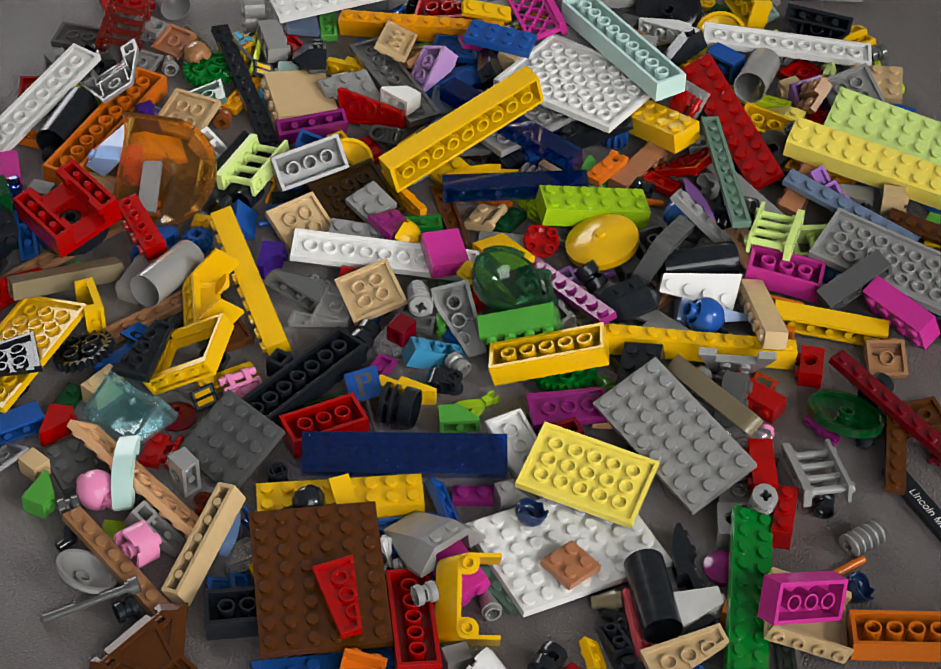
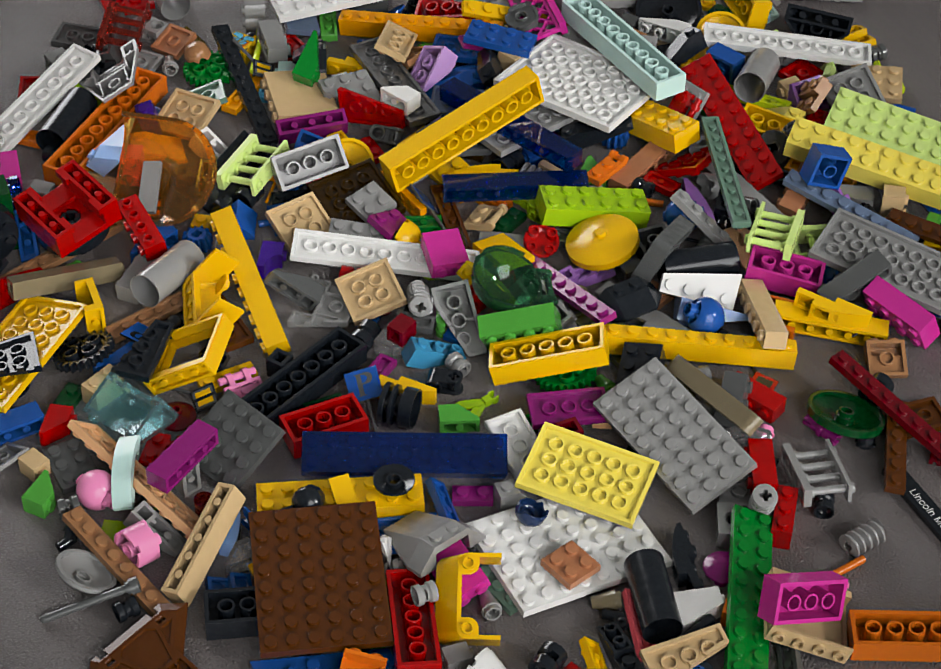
(182, 456): none -> magenta brick
(223, 118): dark orange wheel -> none
(277, 472): black wheel -> none
(307, 67): none -> green slope
(339, 589): red wing -> none
(394, 479): none -> black dish
(424, 199): none -> dark grey piece
(529, 13): none -> dark grey plate
(591, 276): black wheel -> none
(745, 364): light grey wing -> none
(810, 366): red brick -> none
(825, 166): none -> blue brick
(835, 313): none -> yellow slope
(860, 587): dark blue hair -> none

